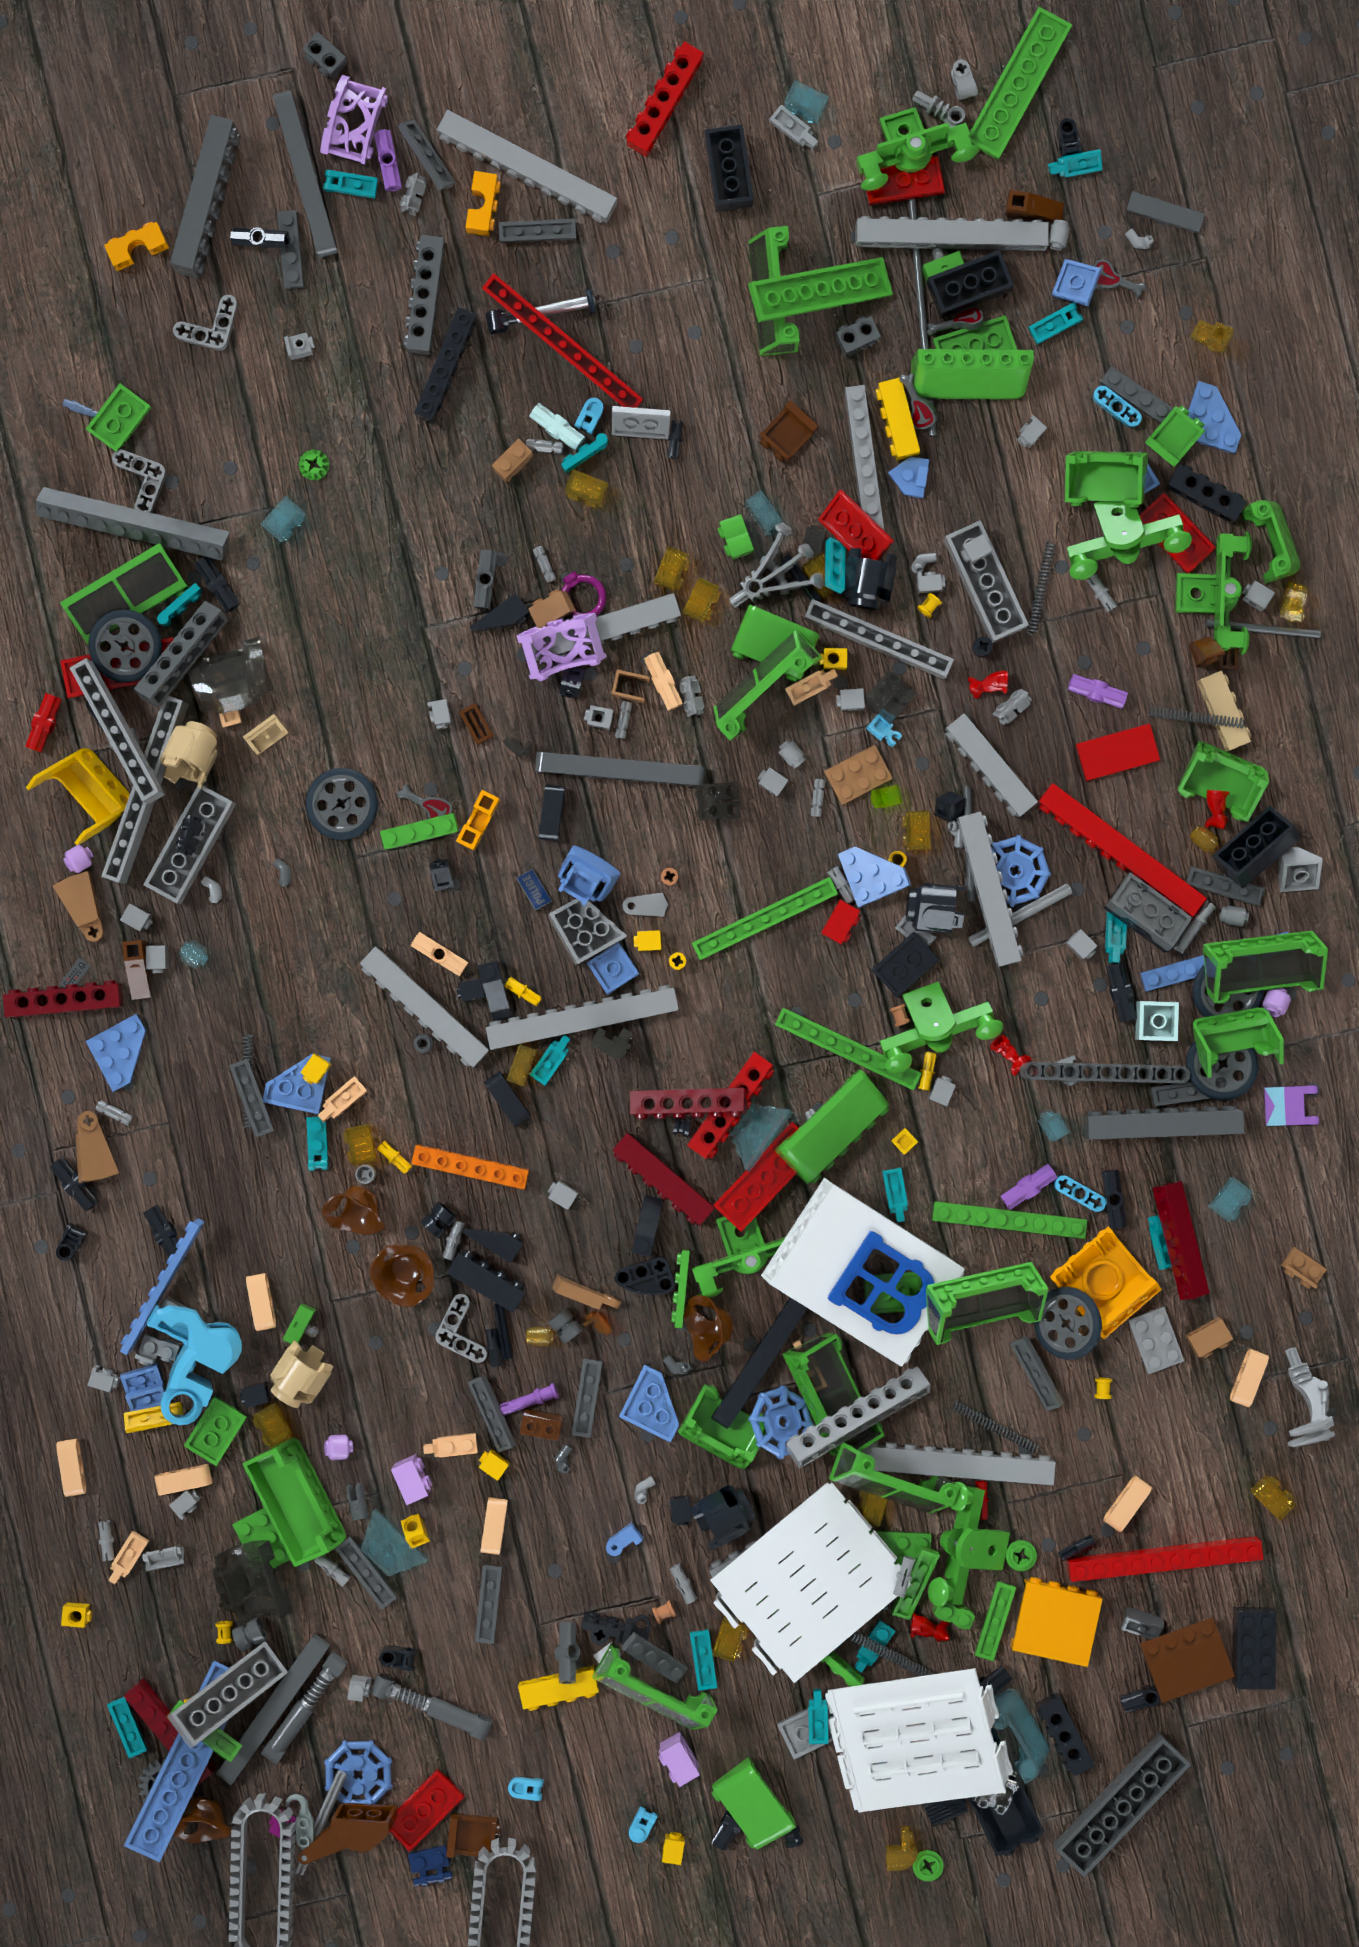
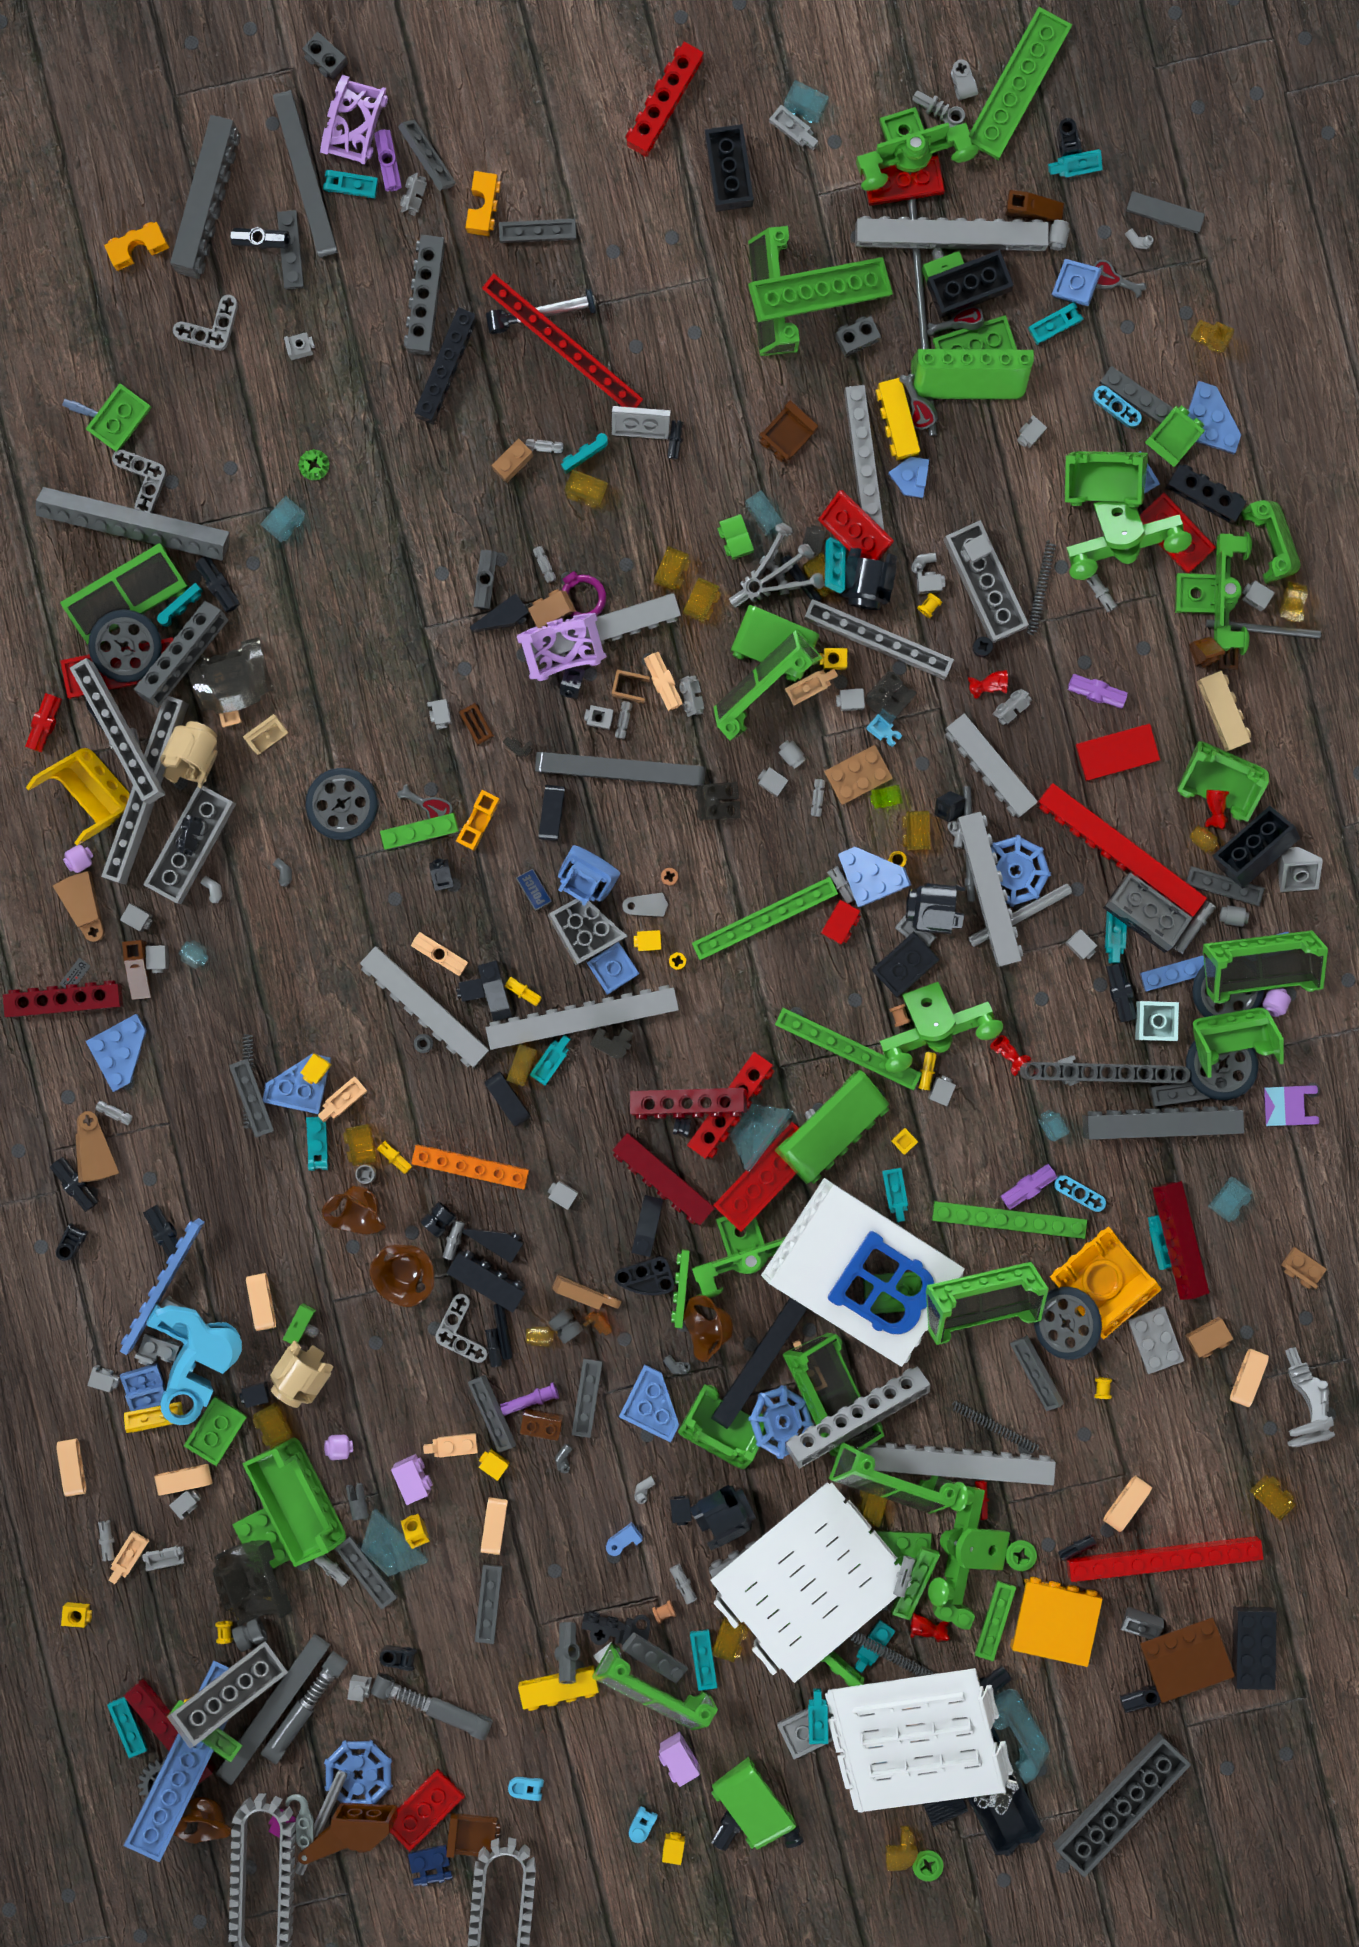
(526, 166): light grey brick -> none
(557, 426): light aqua piece -> none
(592, 408): medium azure plate -> none
(1081, 1760): black brick -> none
(1112, 1186): black piece -> none
(1197, 718): dark grey piece -> none

